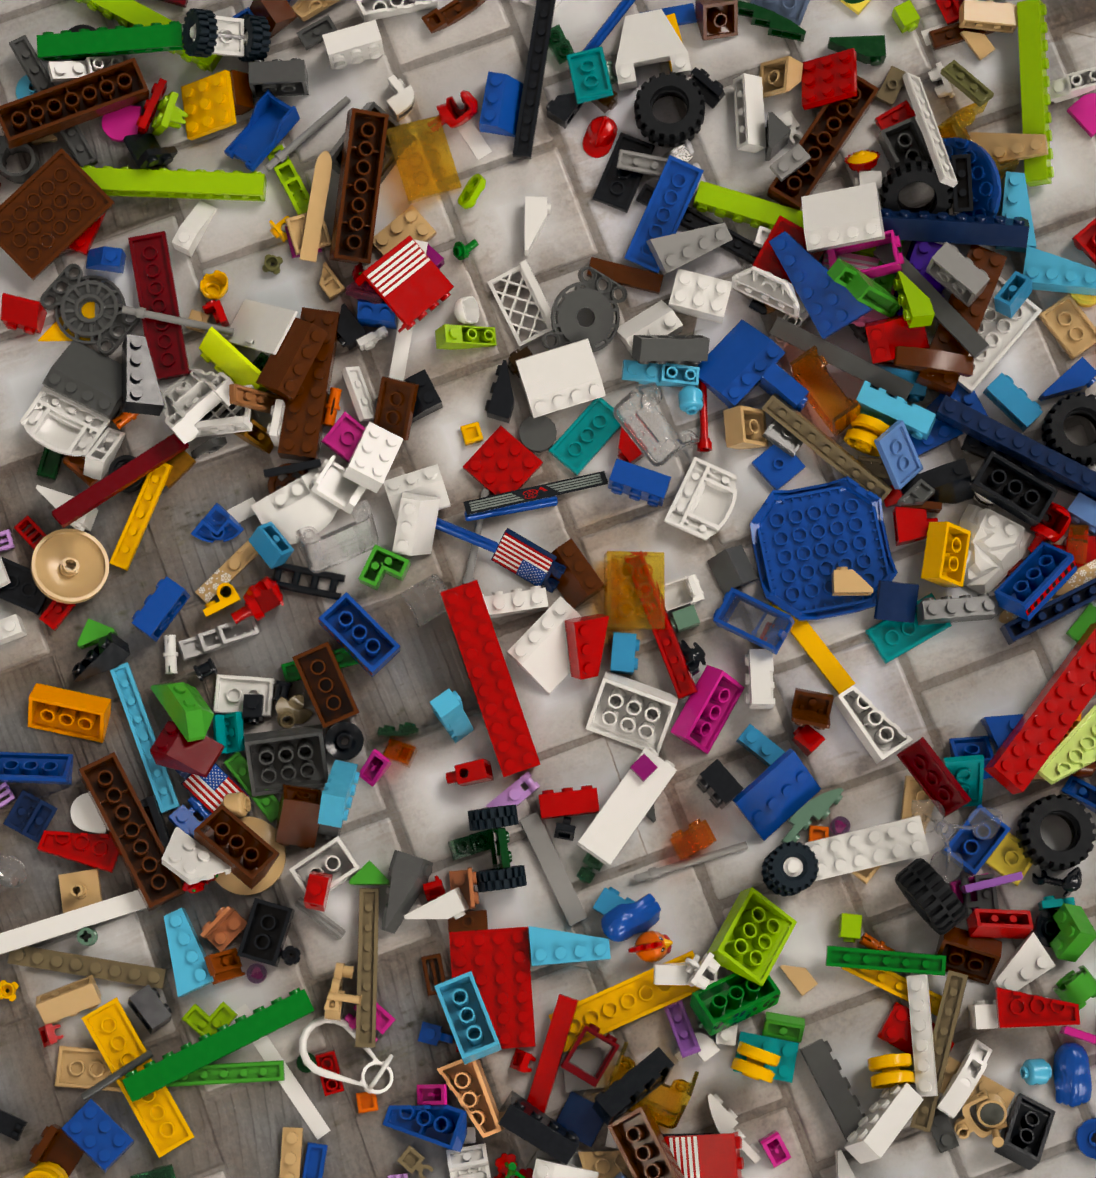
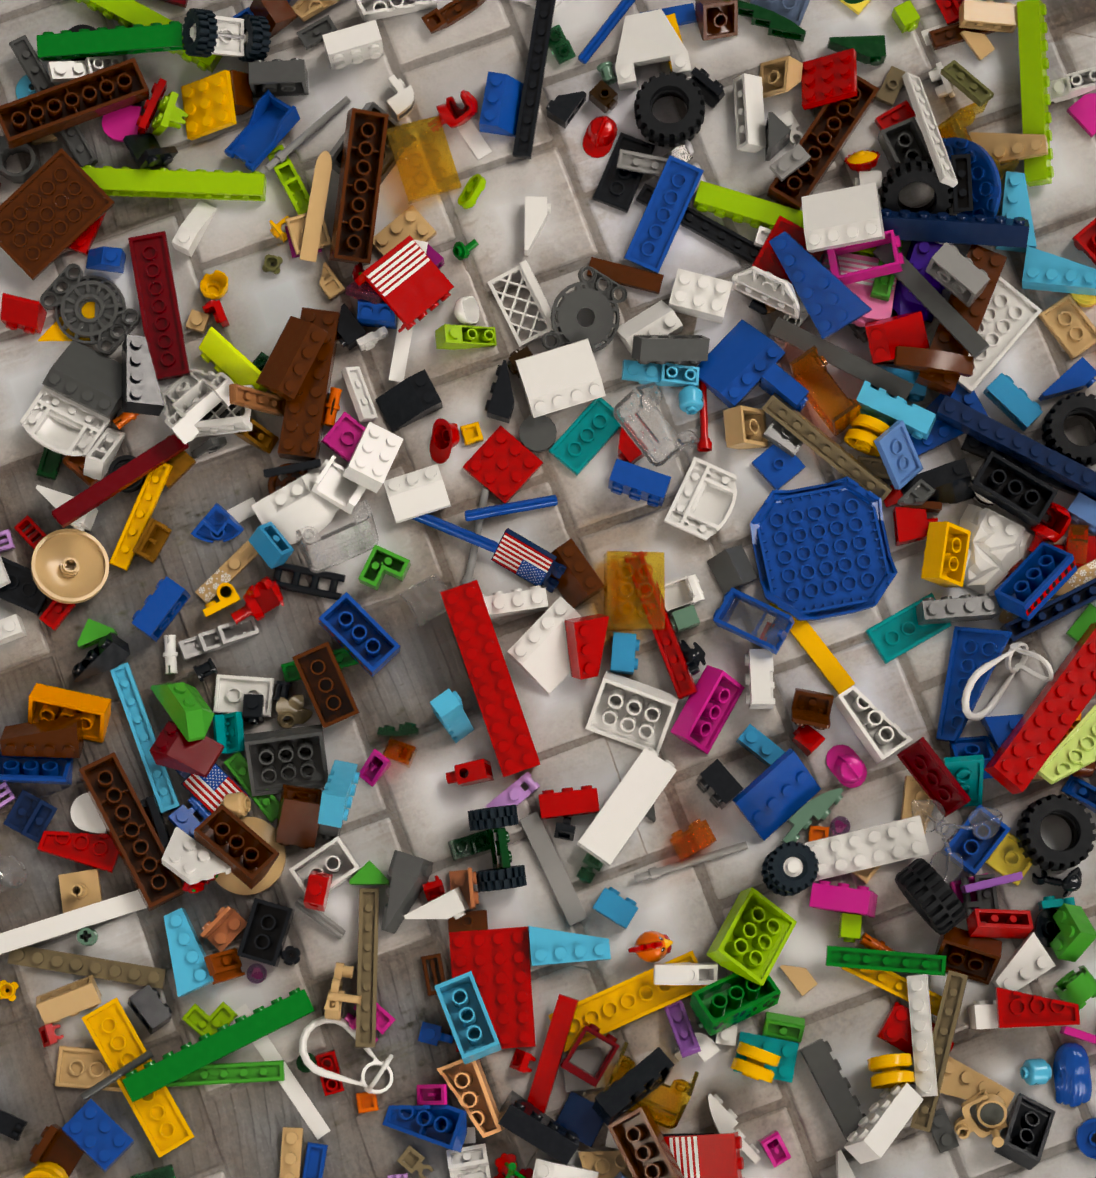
(44, 739): none -> reddish brown wedge
(142, 313): light grey bar -> none
(152, 540): none -> pearl gold hinge
(261, 326): white container -> none
(274, 428): white wing -> none
(337, 733): black dish -> none
(396, 406): reddish brown plate -> none
(416, 524): white slope -> none
(443, 439): none -> red piece
(535, 493): black sticker -> none
(589, 75): teal tile -> none
(631, 919): blue hair -> none
(643, 767): magenta tile -> none
(683, 247): light grey wedge -> none
(707, 963): white hips -> none
(843, 898): none -> dark pink wedge
(846, 766): none -> dark pink piece
(849, 583): tan slope -> none
(864, 288): bright green slope -> none
(896, 601): dark blue slope -> none
(915, 304): lime slope -> none
(965, 1079): white slope -> none
(968, 652): none -> blue wing
(1013, 294): dark azure brick -> none
(1018, 667): none -> white animal

